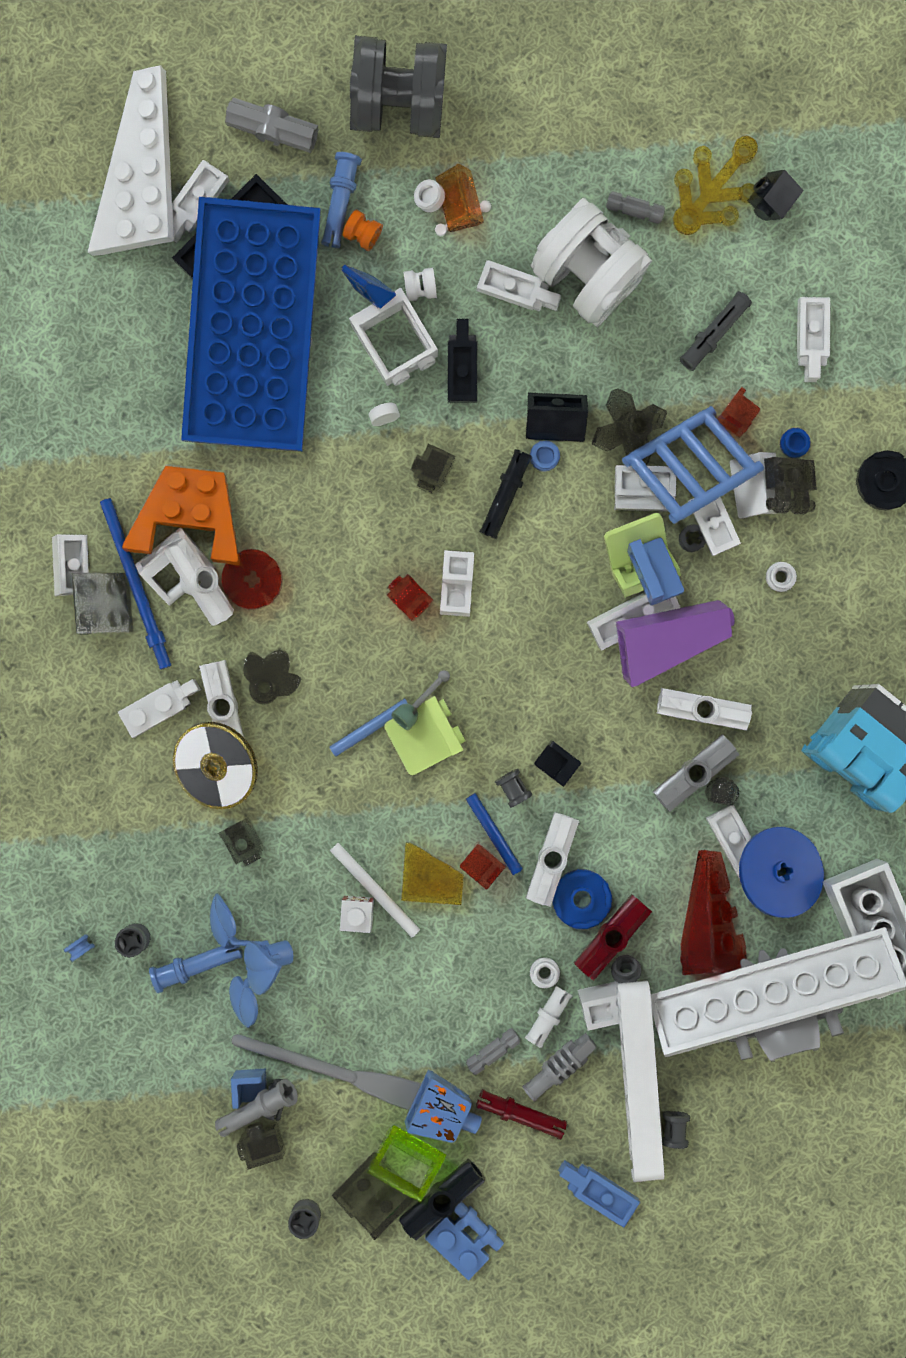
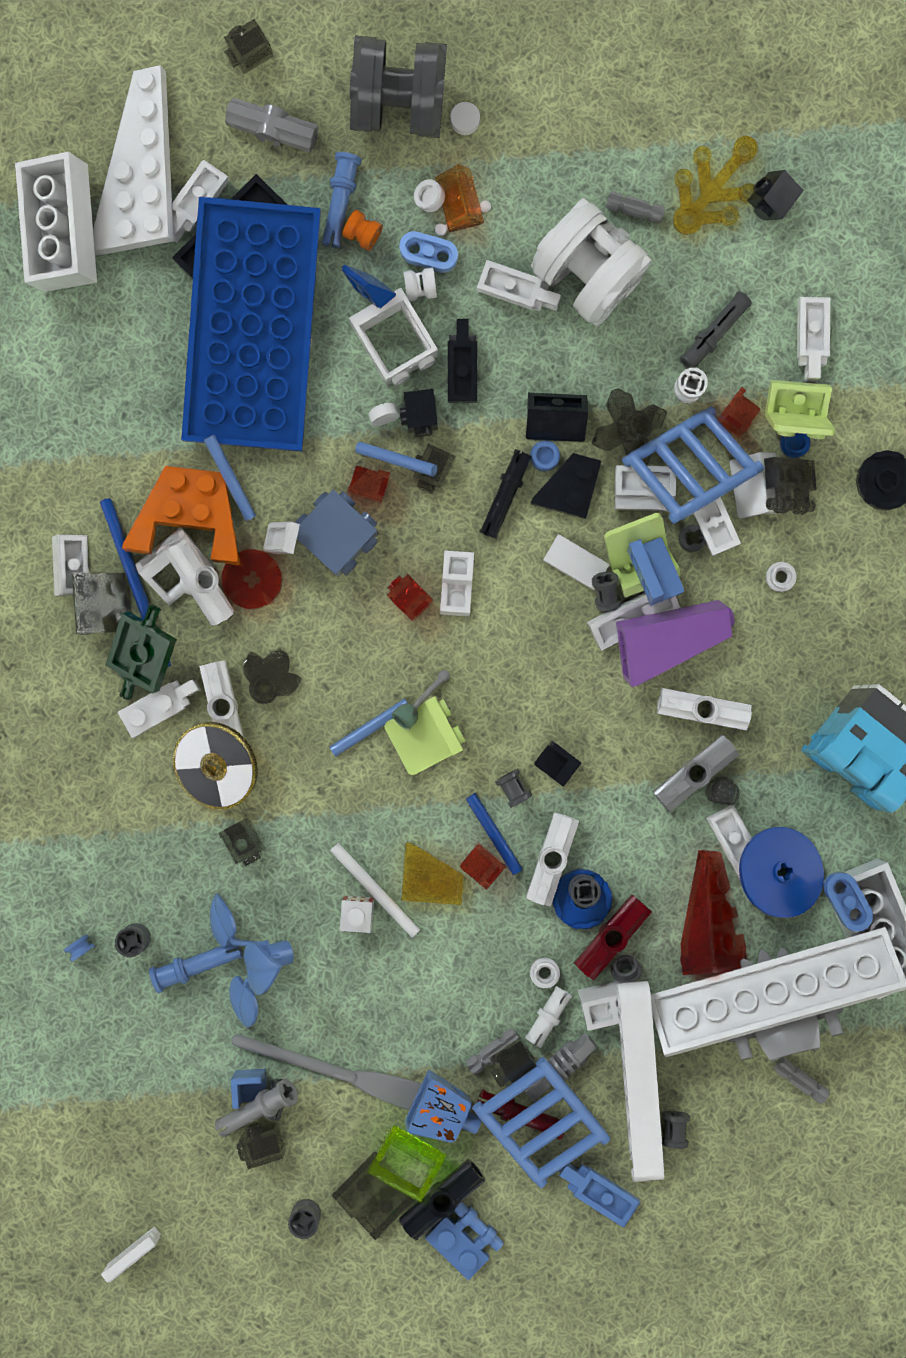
(56, 222): none -> white brick
(131, 1254): none -> white tile
(140, 652): none -> dark green plate
(229, 477): none -> medium blue bar
(247, 47): none -> clear smoke brick
(281, 537): none -> white tile
(337, 532): none -> sand blue brick
(369, 484): none -> clear red panel
(396, 459): none -> medium blue bar
(419, 412): none -> black brick
(430, 248): none -> light blue plate
(465, 118): none -> white tile
(512, 1063): none -> clear smoke brick
(522, 1154): none -> medium blue bar
(570, 487): none -> black wing
(574, 561): none -> white tile
(581, 886): none -> dark grey wheel
(606, 591): none -> dark grey bush
(685, 389): none -> white wheel
(799, 409): none -> yellowish green bracket
(802, 1080): none -> light grey axle
(847, 900): none -> medium blue plate

